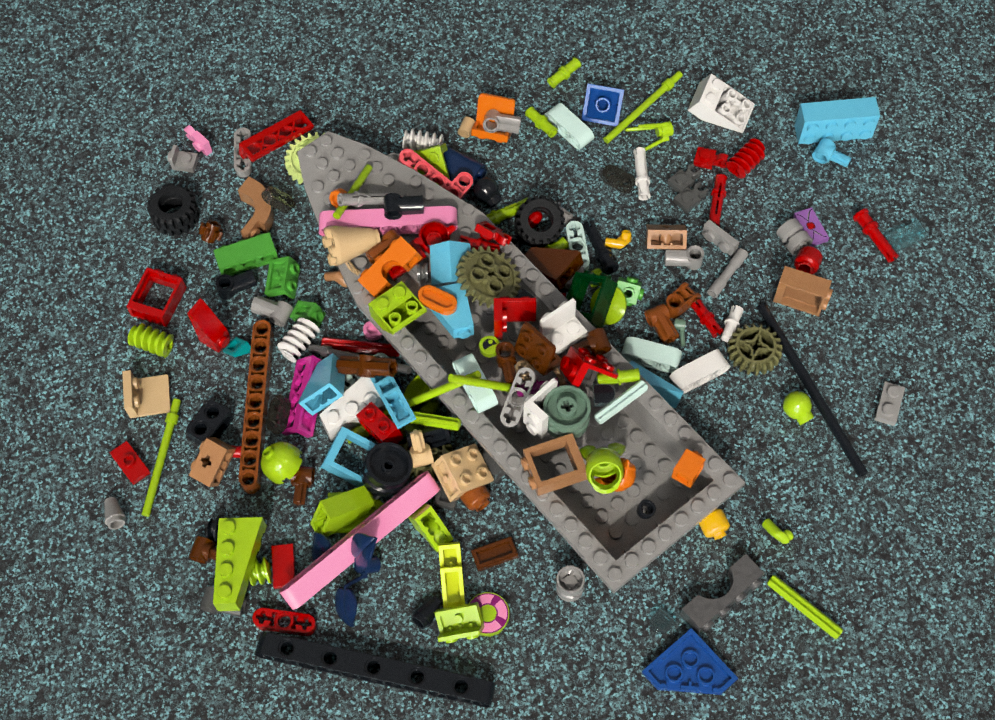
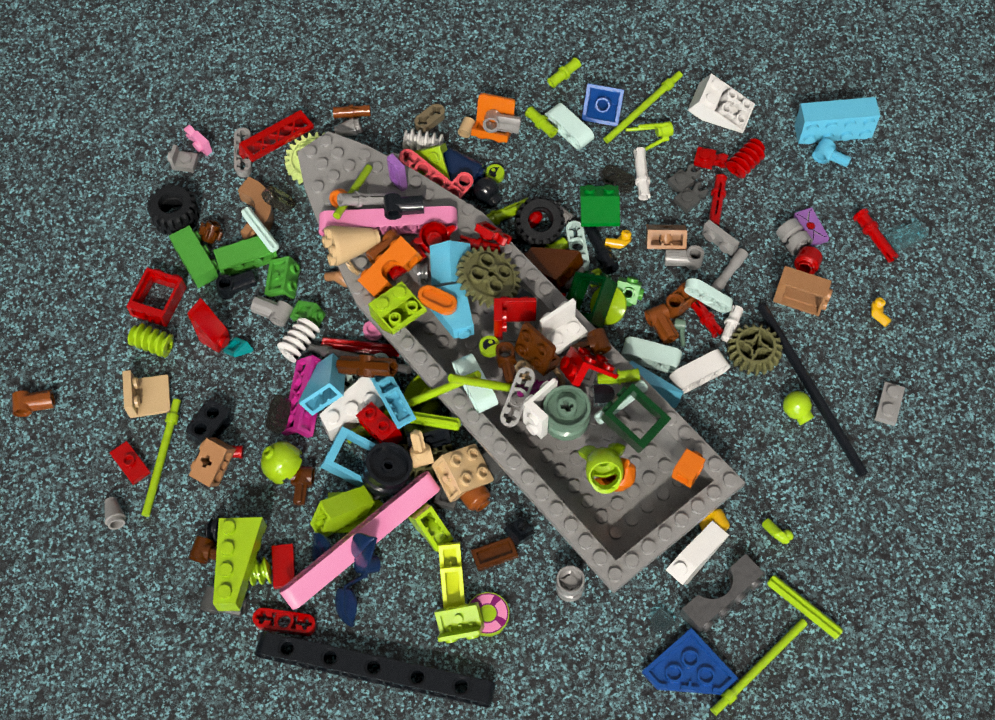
(25, 402): none -> dark orange piece
(194, 256): none -> bright green brick
(259, 413): dark orange beam -> none
(260, 229): none -> light aqua axle
(349, 128): none -> light grey cone
(351, 111): none -> dark orange pin
(397, 172): none -> medium lavender tile
(425, 613): black cone -> none
(430, 118): none -> dark tan beam
(495, 172): none -> lime tile
(519, 531): none -> black tile
(561, 481): medium nougat window -> none
(599, 206): none -> green slope
(622, 430): none -> dark green window
(649, 509): black hinge -> none
(697, 553): none -> white slope
(708, 295): none -> light aqua beam
(730, 695): none -> lime bar
(877, 311): none -> yellow arm

